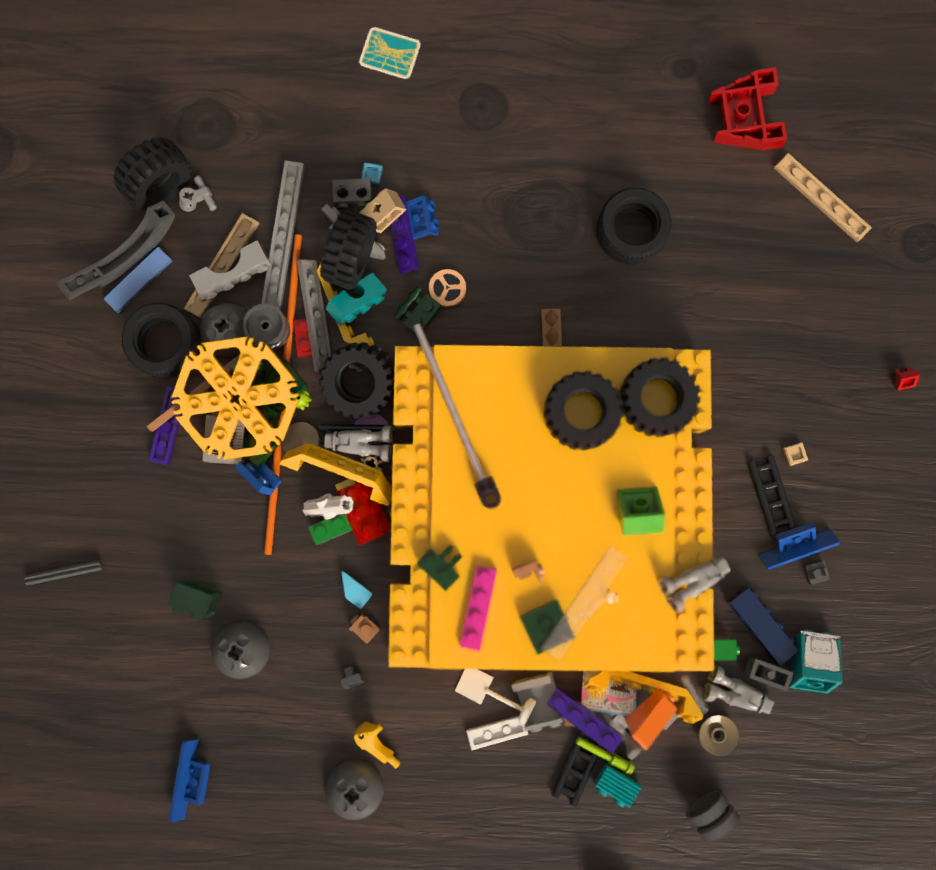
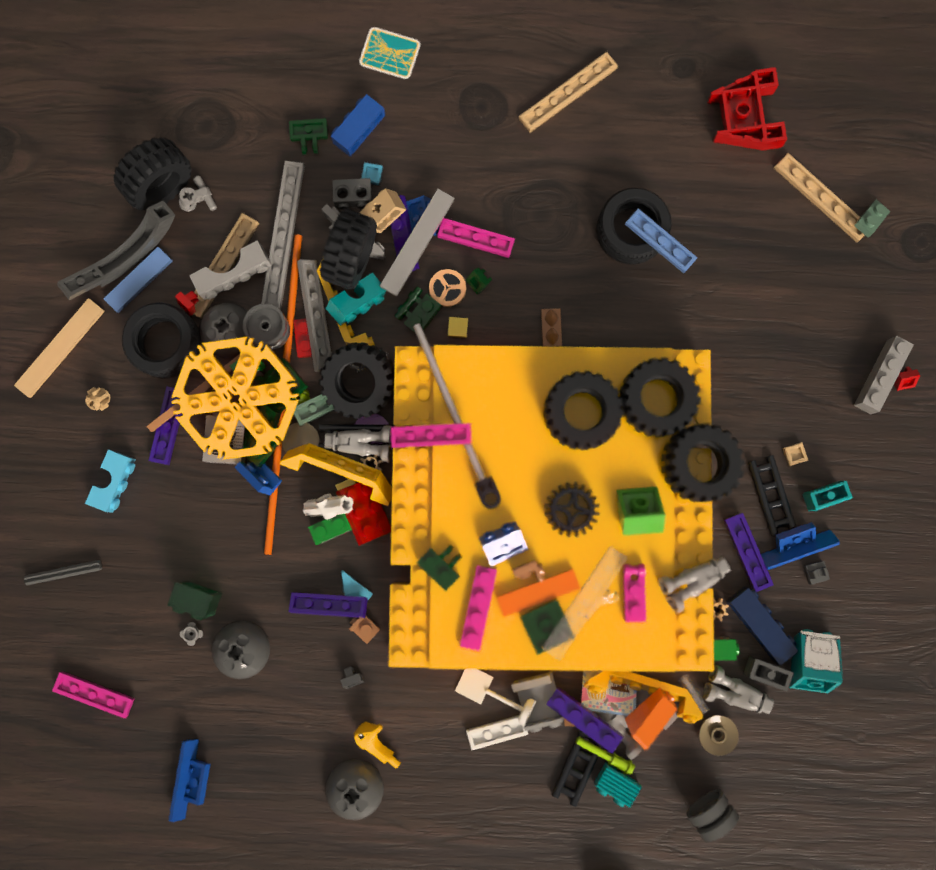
(59, 348): none -> tan tile
(93, 694): none -> dark pink plate
(97, 398): none -> tan gear
(119, 467): none -> medium azure arch
(185, 634): none -> light grey plate
(187, 302): none -> red tile
(308, 130): none -> dark green hinge
(312, 409): none -> sand green plate
(328, 605): none -> dark purple plate
(357, 125): none -> blue brick
(417, 242): none -> light grey tile
(431, 435): none -> dark pink plate
(457, 327): none -> light yellow tile
(476, 237): none -> dark pink plate
(478, 280): none -> dark green tile
(503, 543): none -> bracket
(538, 592): none -> orange tile
(568, 92): none -> tan tile
(573, 500): none -> black gear
(634, 593): none -> dark pink plate
(660, 240): none -> medium blue tile
(722, 609): none -> tan gear
(726, 454): none -> black tyre
(748, 552): none -> dark purple plate
(827, 495): none -> teal brick
(872, 218): none -> sand green plate
(883, 375): none -> light grey brick

